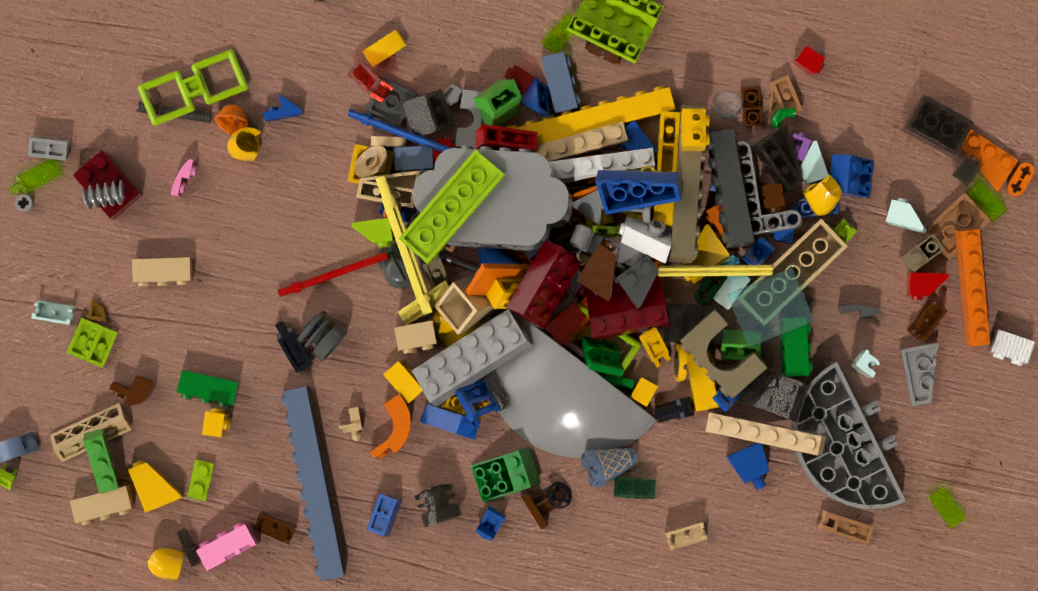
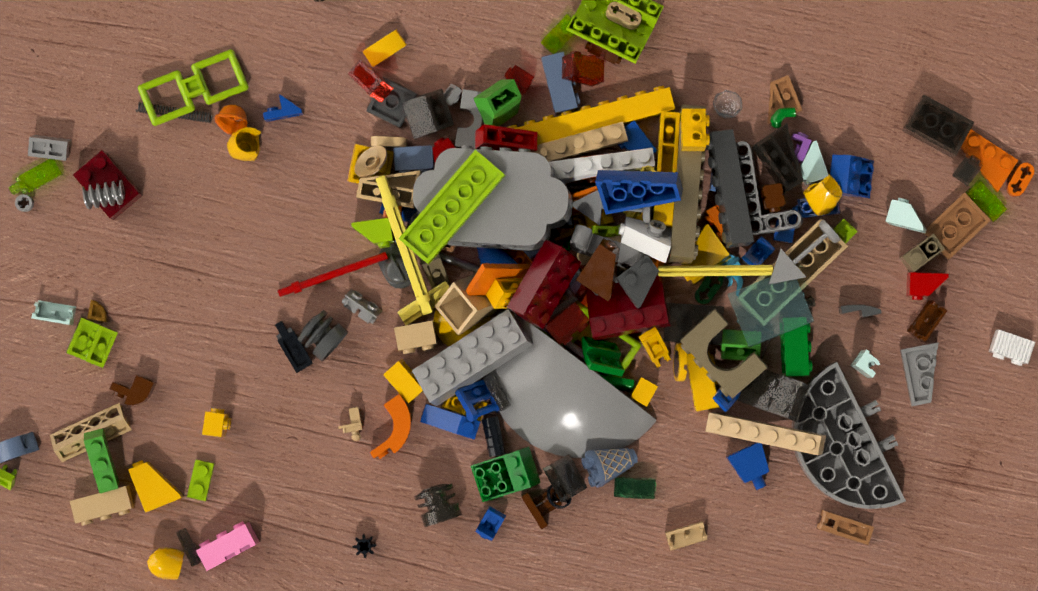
(162, 271): tan brick -> none
(187, 172): bright pink slope -> none
(208, 388): green brick -> none
(274, 528): reddish brown hinge -> none
(314, 483): sand blue brick -> none
(365, 551): none -> black gear
(368, 119): blue bar -> none
(369, 311): none -> light grey hinge
(384, 515): blue hinge -> none
(493, 436): none -> black axle
(537, 98): blue slope -> none
(565, 478): none -> clear smoke brick
(583, 68): none -> clear red brick
(623, 15): none -> tan beam
(678, 409): black piece -> none
(730, 285): light aqua slope -> none
(751, 106): reddish brown slope -> none
(786, 269): none -> light grey piece
(810, 61): red brick -> none
(946, 507): clear neon green slope -> none
(972, 287): orange brick -> none

